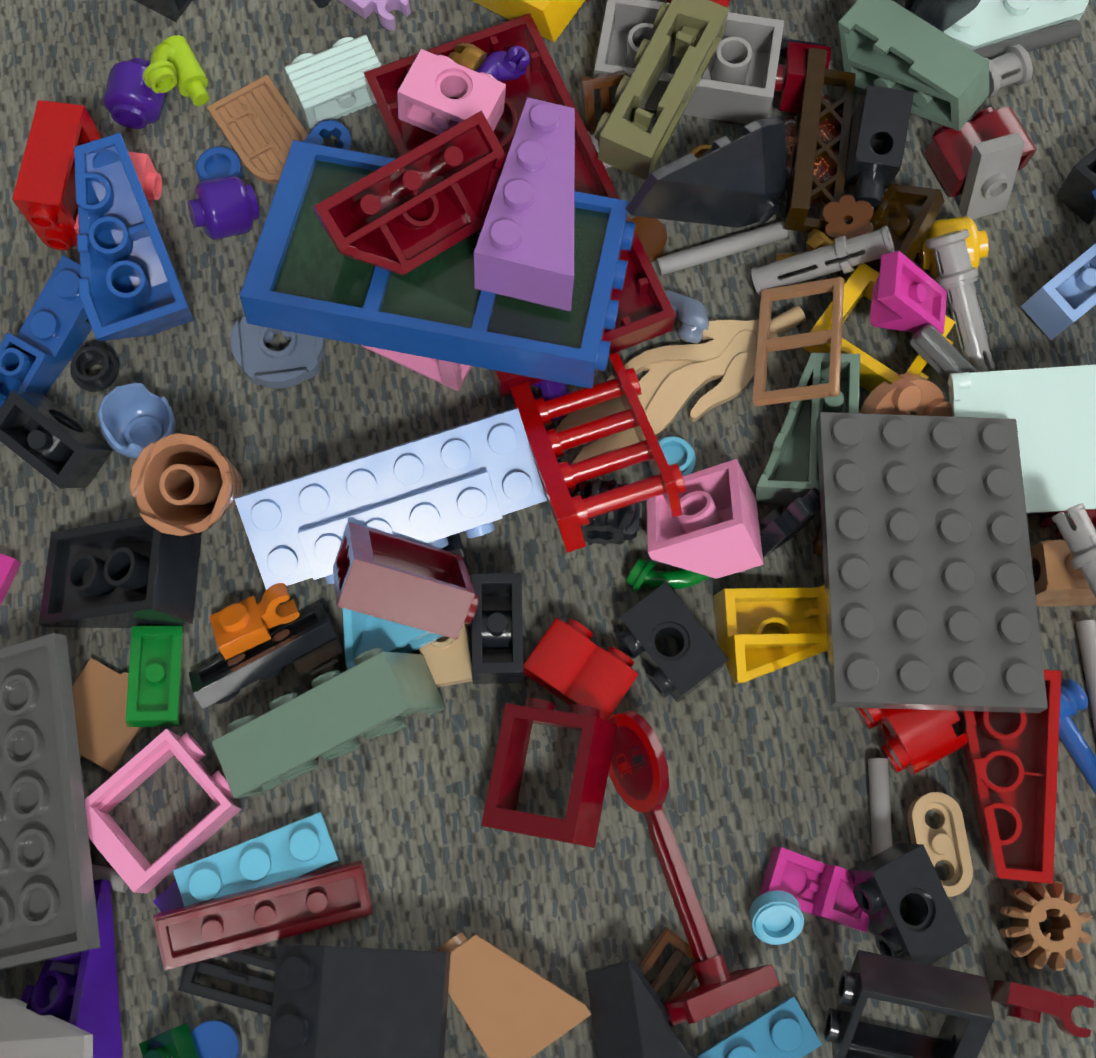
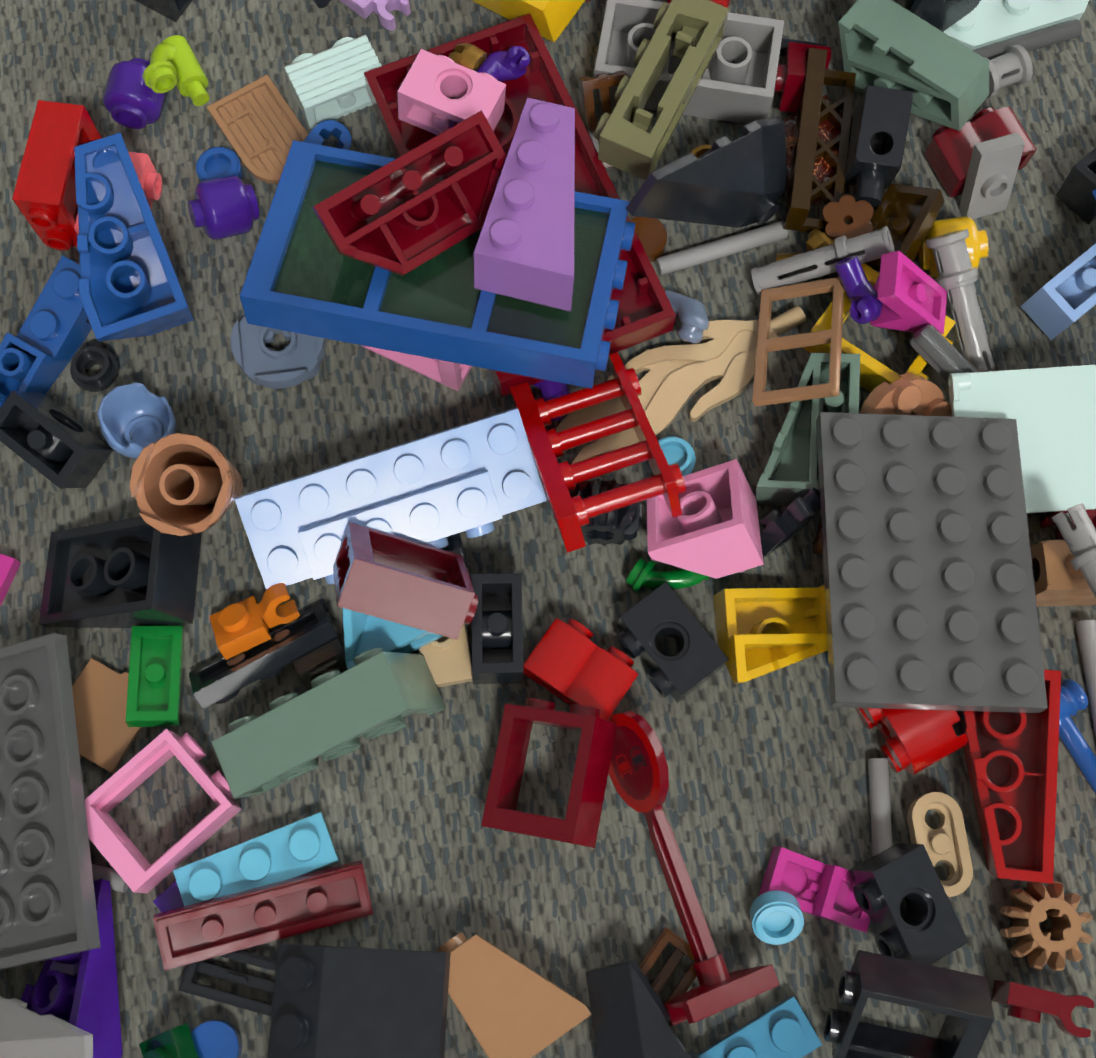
(861, 294): none -> dark purple arm

